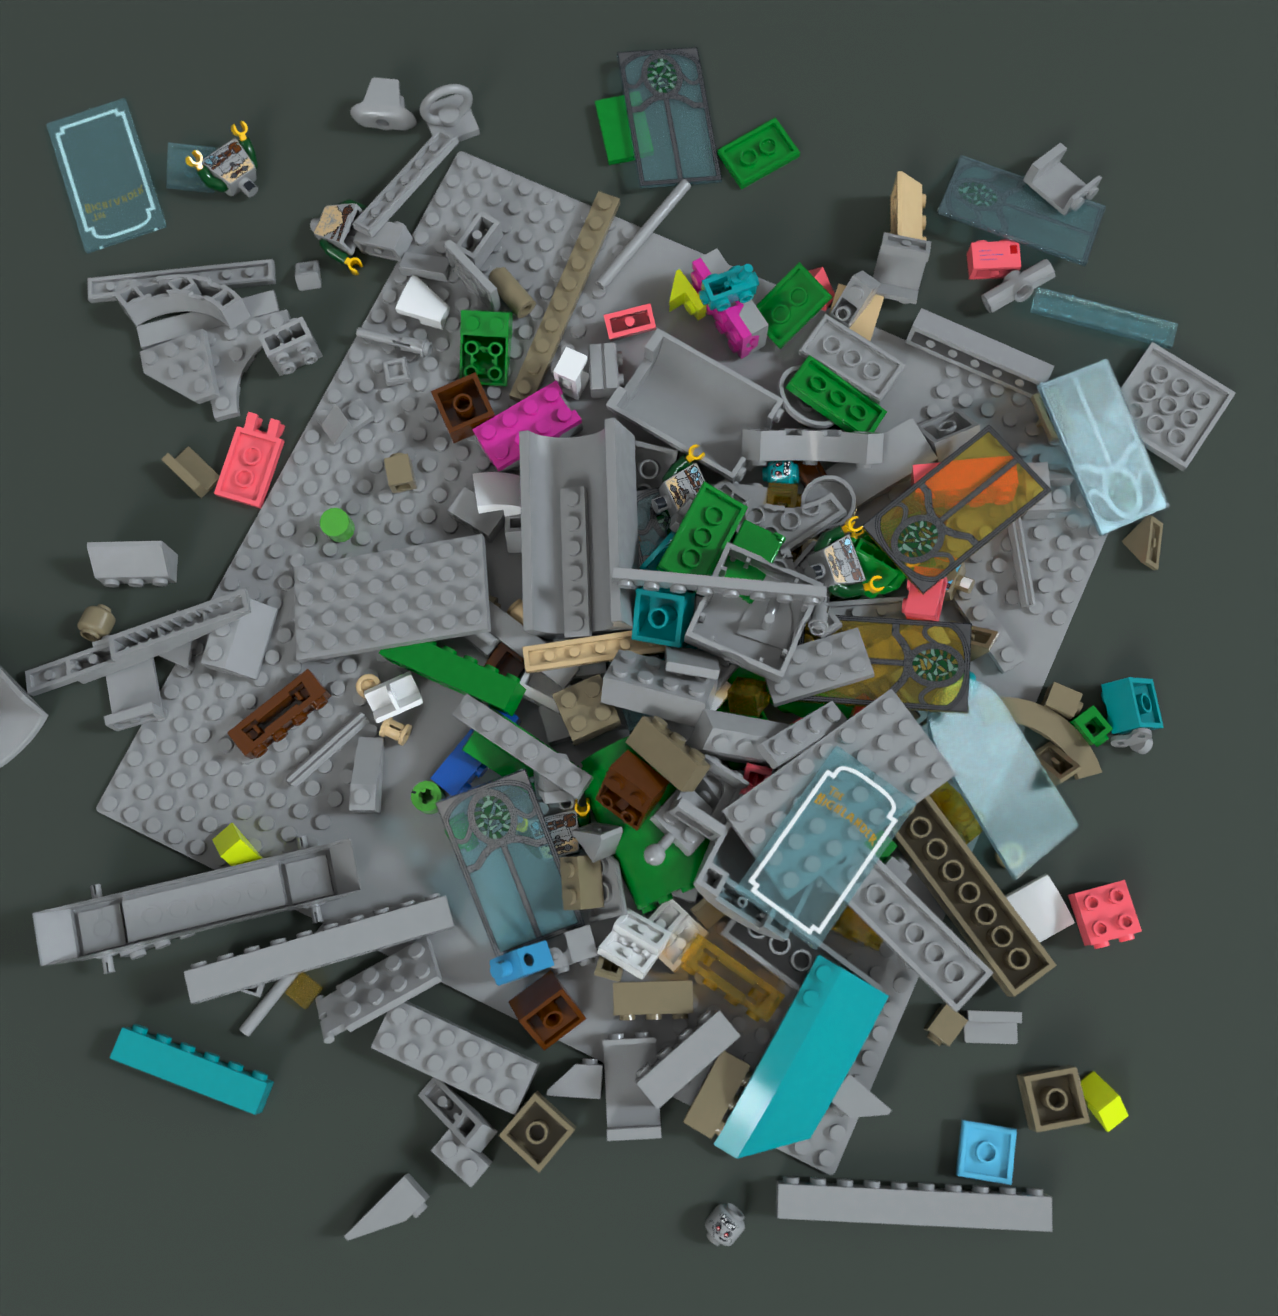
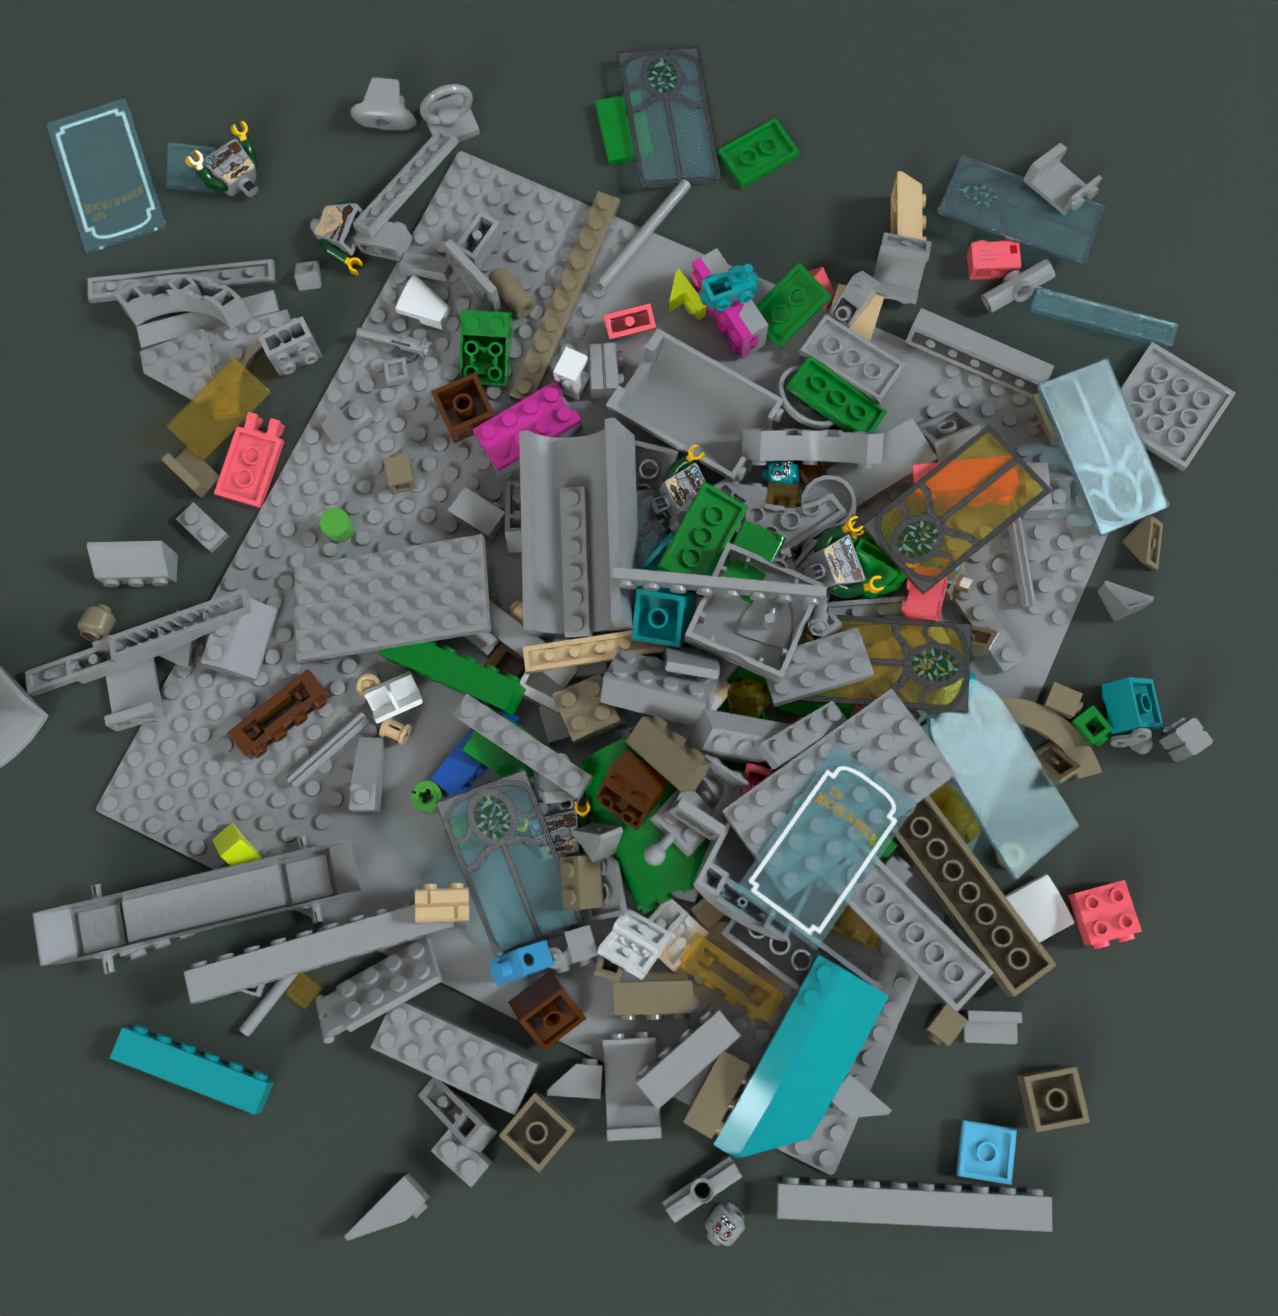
(202, 527): none -> light grey plate
(218, 408): none -> clear yellow tile
(442, 905): none -> tan brick
(497, 492): white slope -> none
(686, 1198): none -> light grey piece
(1103, 1101): neon yellow slope -> none
(1122, 600): none -> light grey slope
(1185, 739): none -> light grey brick

